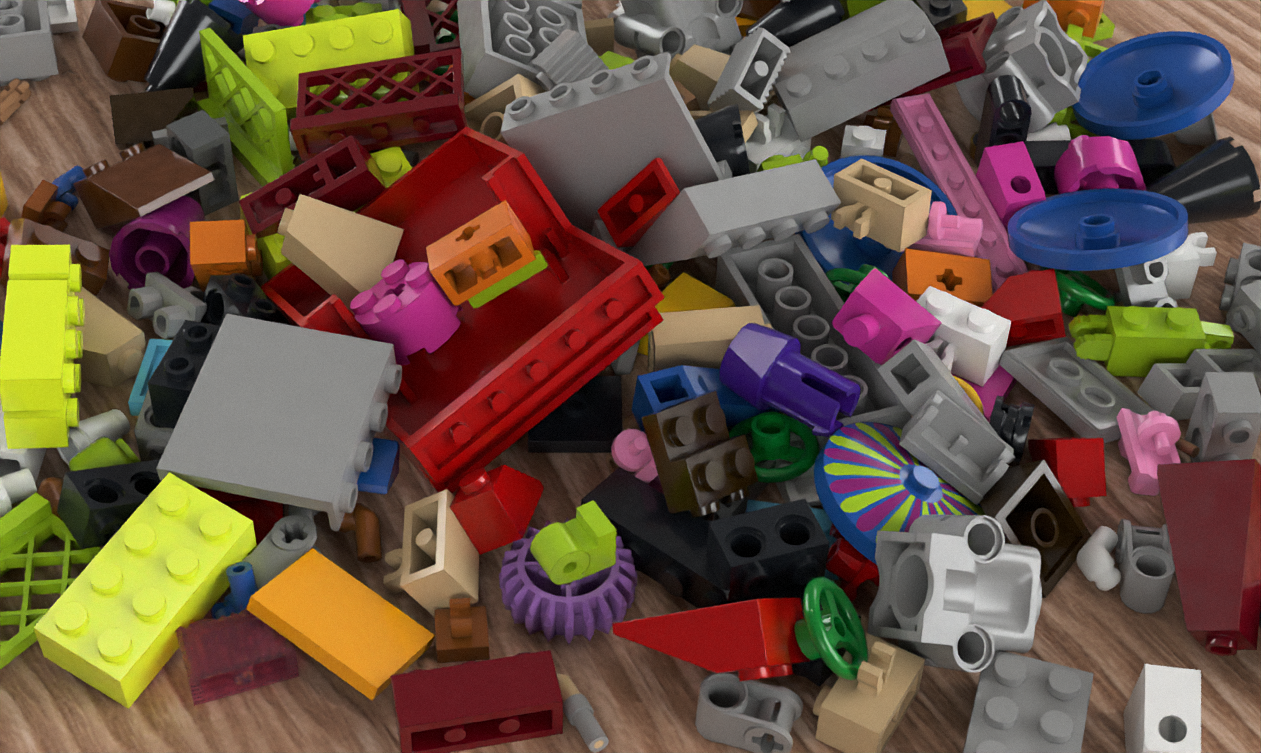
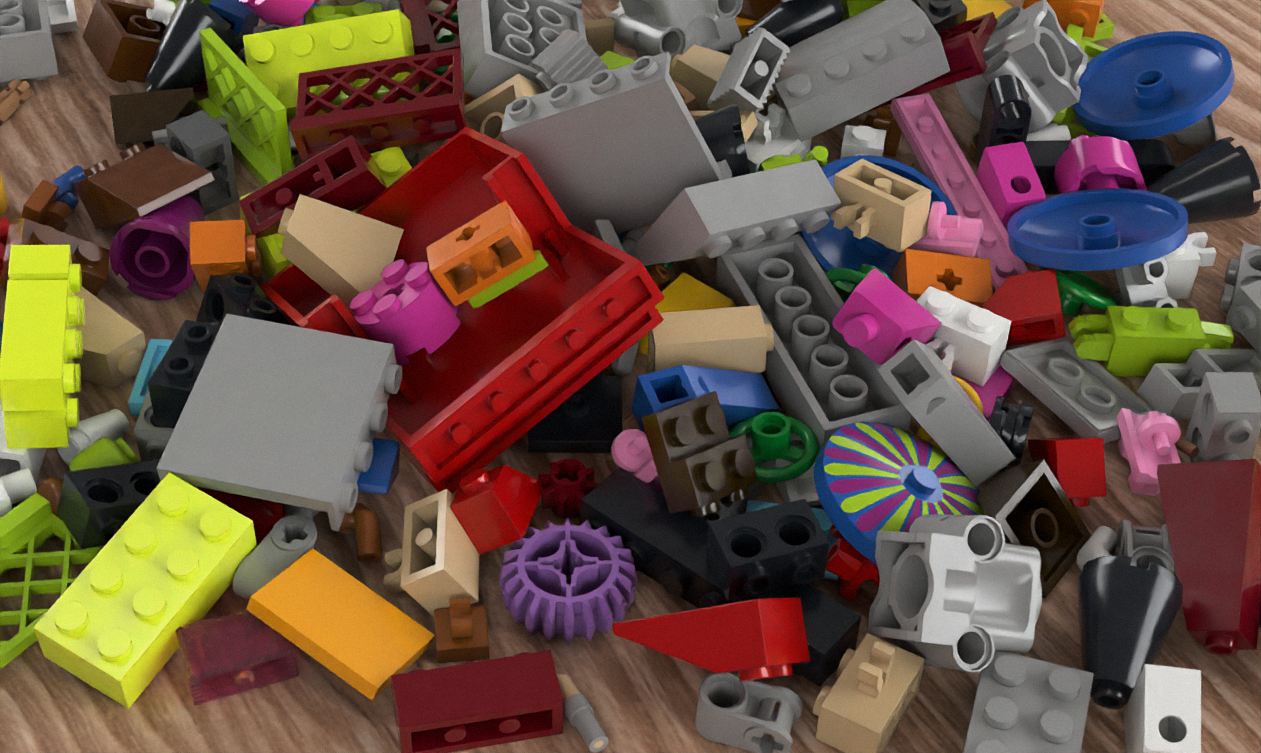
(166, 304): light grey hips -> none
(242, 587): blue arm -> none
(566, 486): none -> dark red gear
(577, 546): lime leg -> none
(639, 204): red slope -> none
(770, 371): dark purple piece -> none
(826, 631): green piece -> none
(956, 446): light grey hinge -> none
(1123, 622): none -> black cone

